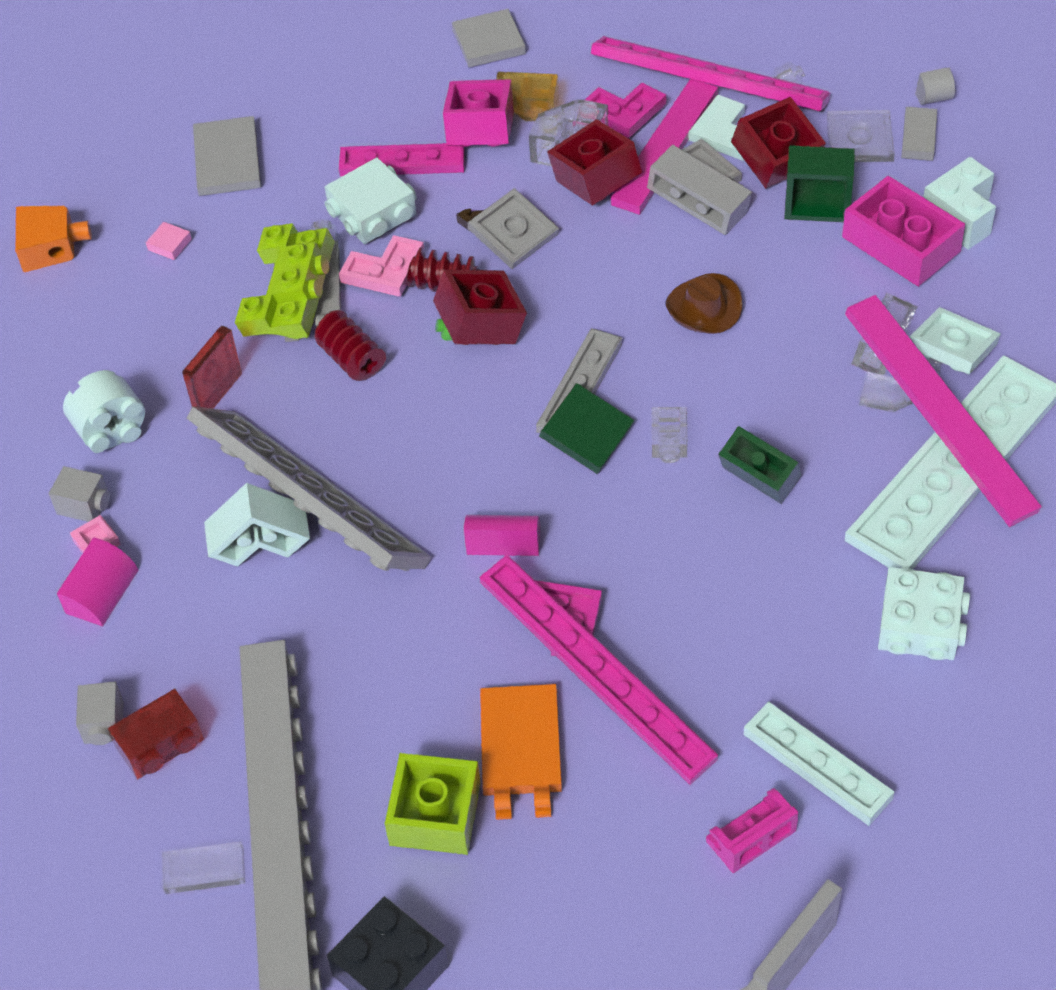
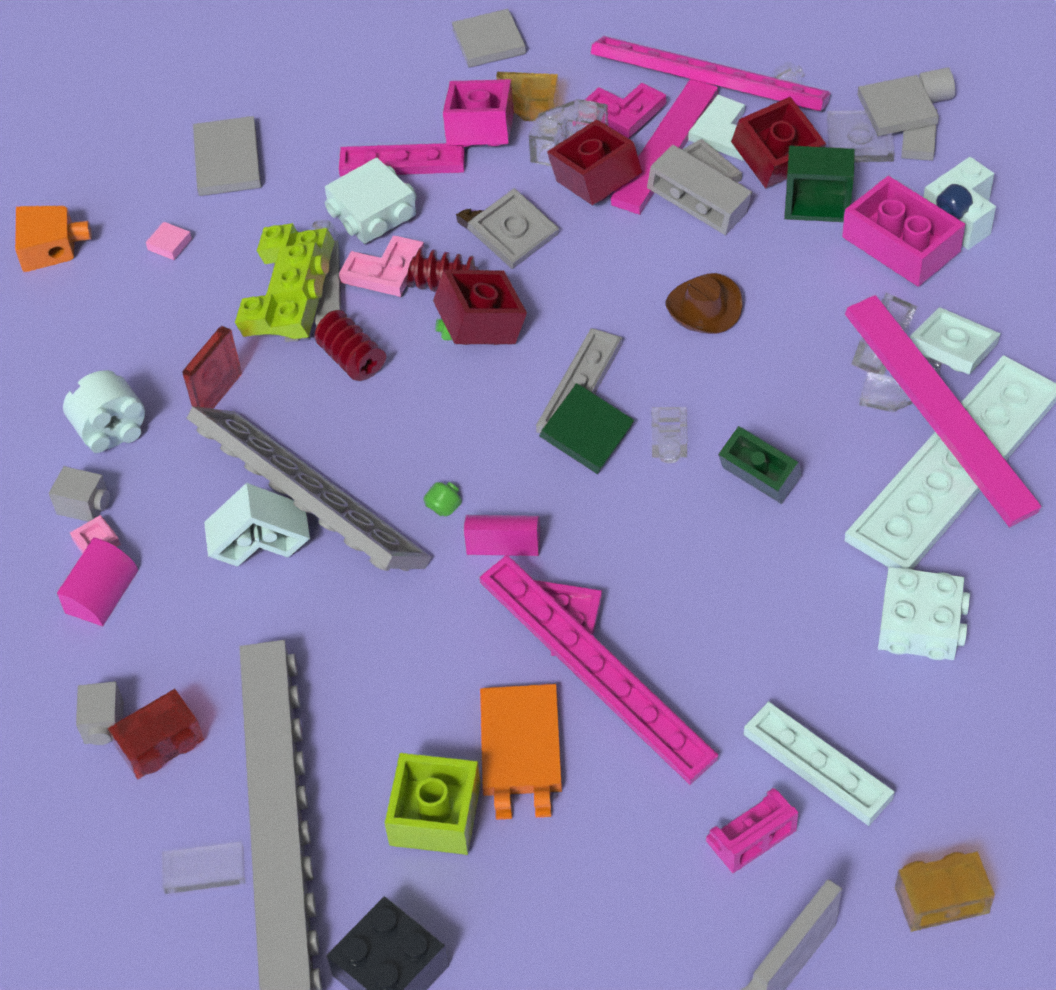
(442, 498): none -> bright green piece
(897, 105): none -> light grey tile
(944, 890): none -> clear yellow brick
(955, 200): none -> dark blue piece

